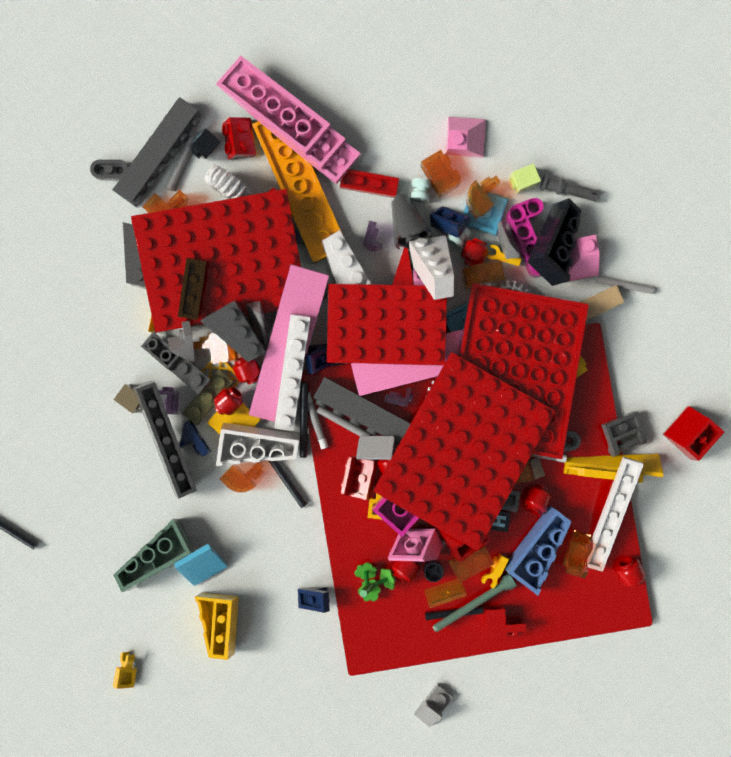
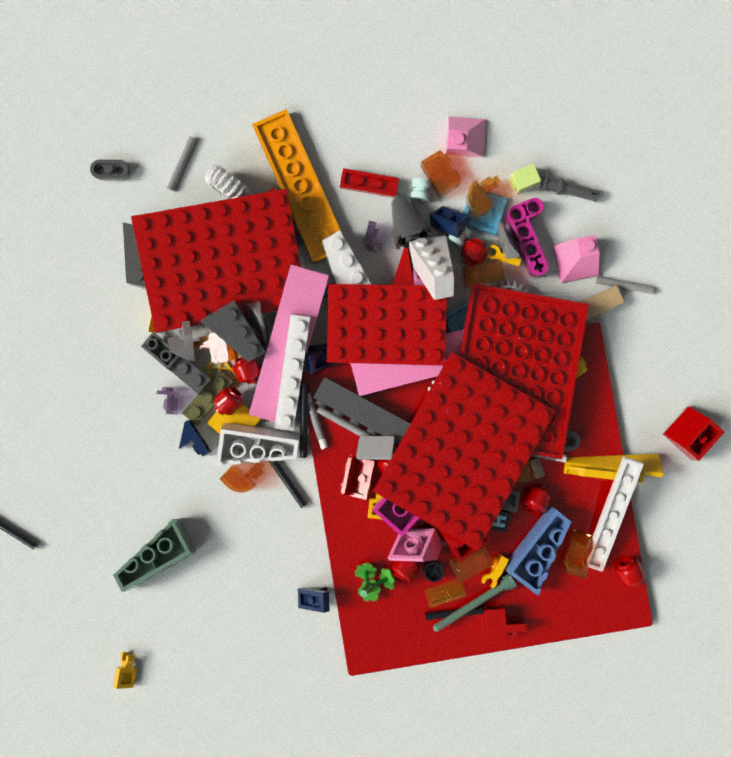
(127, 399): dark tan brick -> none
(156, 204): clear orange brick -> none
(157, 152): dark grey brick -> none
(165, 439): dark grey brick -> none
(192, 288): dark brown plate -> none
(200, 565): medium azure tile -> none
(204, 144): black brick -> none
(219, 623): yellow wedge -> none
(238, 137): red bracket -> none
(289, 119): bright pink slope -> none
(395, 398): clear purple bracket -> none
(431, 708): light grey slope -> none
(555, 243): black wedge -> none
(623, 427): dark grey plate -> none

